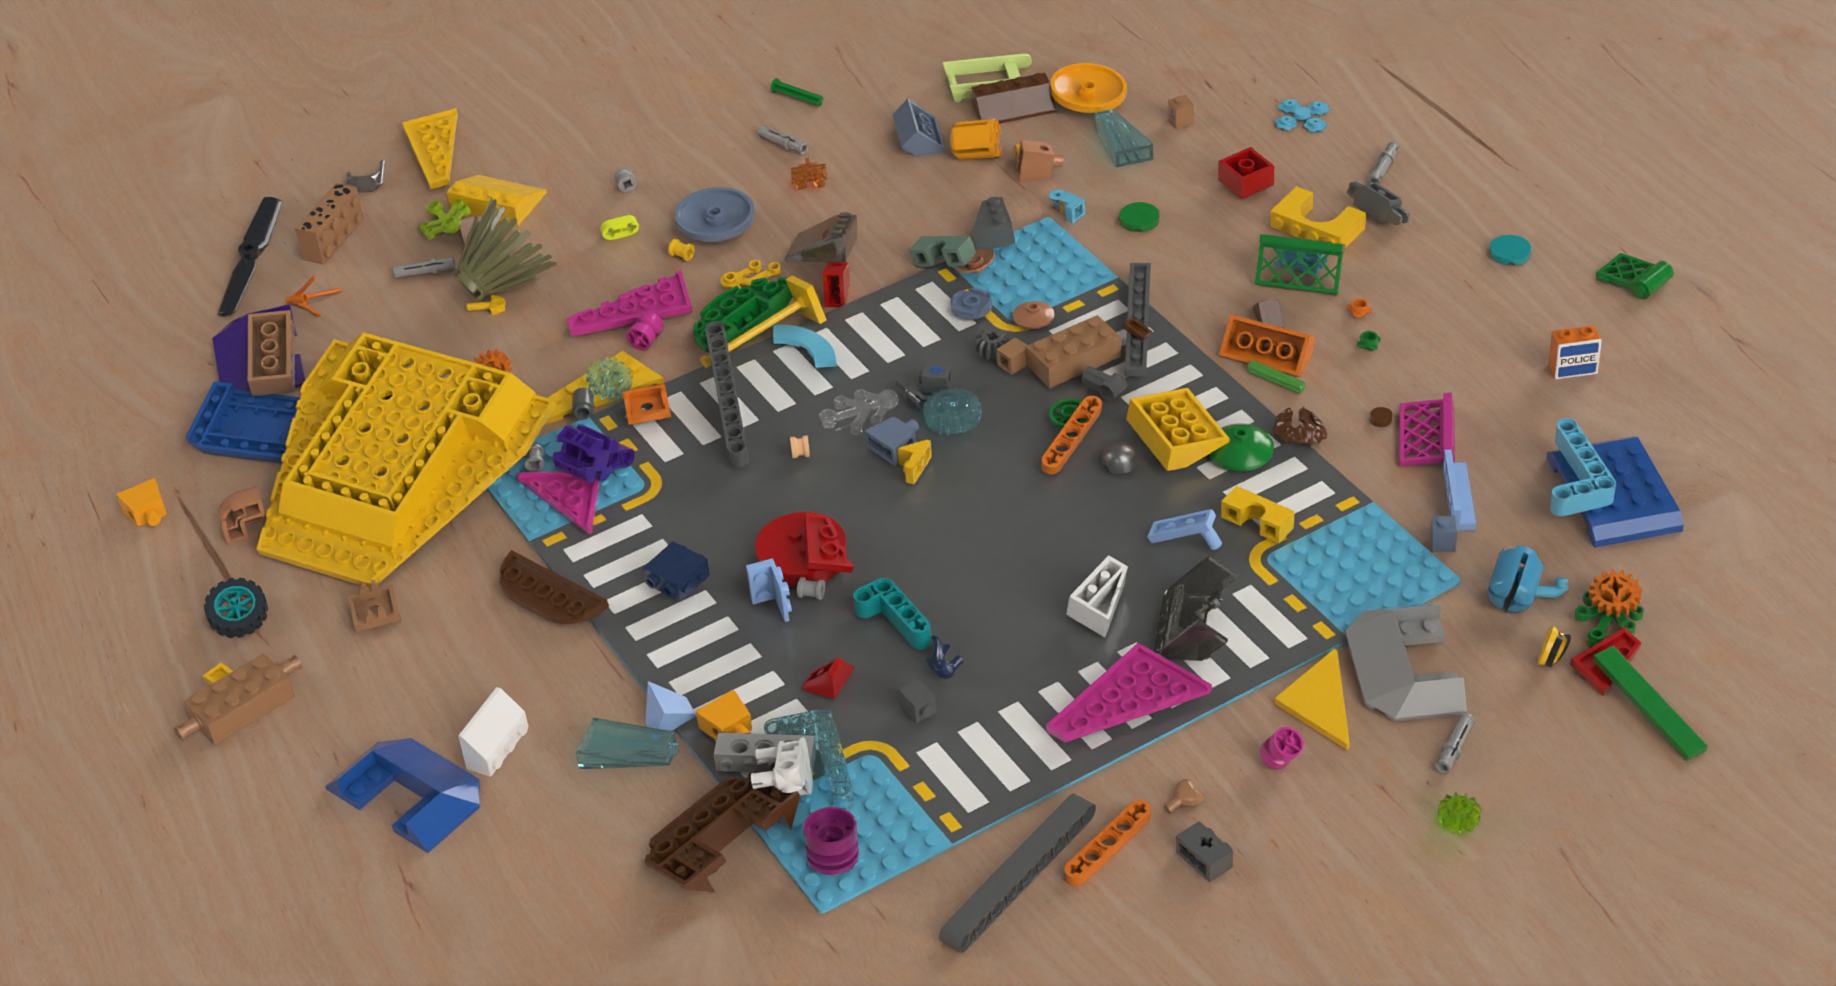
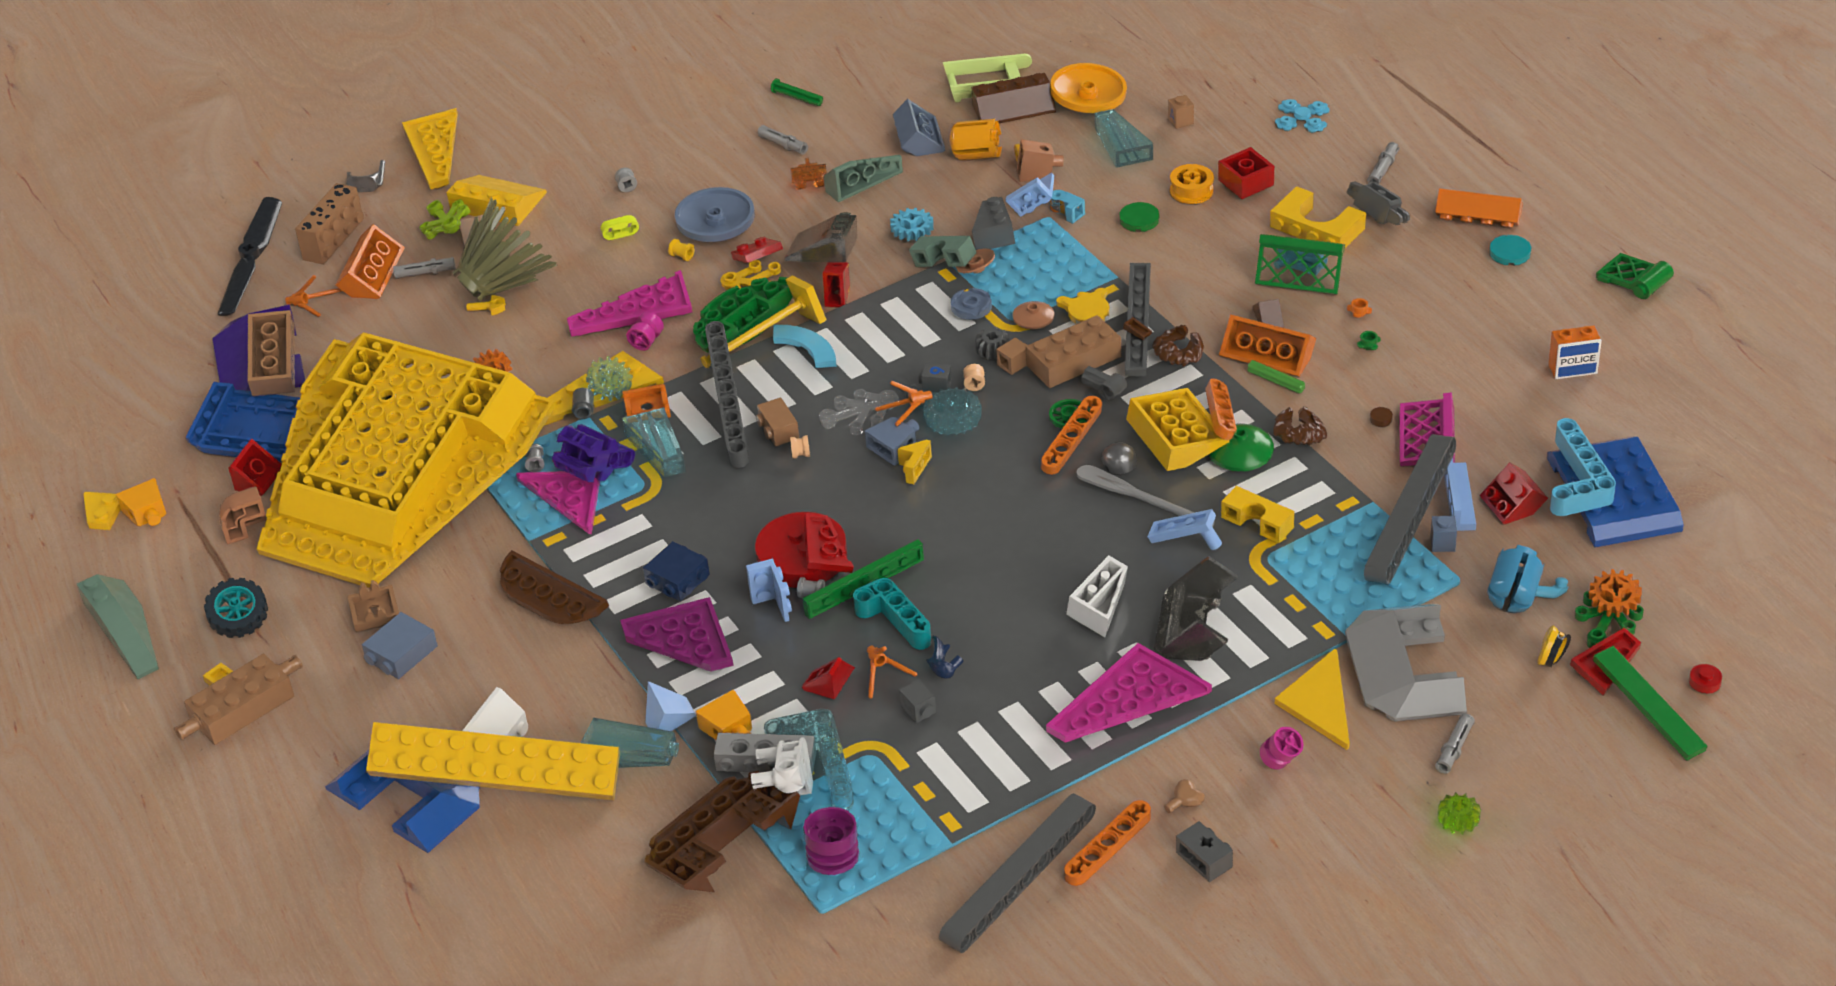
(101, 509): none -> yellow wing
(121, 620): none -> sand green wedge
(254, 468): none -> red slope
(370, 264): none -> orange slope
(399, 645): none -> sand blue brick
(493, 761): none -> yellow brick
(655, 440): none -> clear light blue slope
(682, 633): none -> magenta plate
(754, 251): none -> red plate
(777, 421): none -> medium nougat brick
(845, 587): none -> green tile
(860, 175): none -> sand green wedge
(878, 658): none -> orange plant
(911, 224): none -> medium azure gear
(915, 398): none -> orange plant
(974, 371): none -> light nougat wheel
(1031, 195): none -> light blue bracket
(1085, 305): none -> yellow tile
(1110, 482): none -> light grey piece
(1168, 351): none -> reddish brown piece
(1191, 183): none -> light orange wheel
(1220, 409): none -> orange beam
(1410, 509): none -> dark grey beam
(1479, 207): none -> orange slope
(1513, 495): none -> red slope
(1705, 678): none -> red wheel

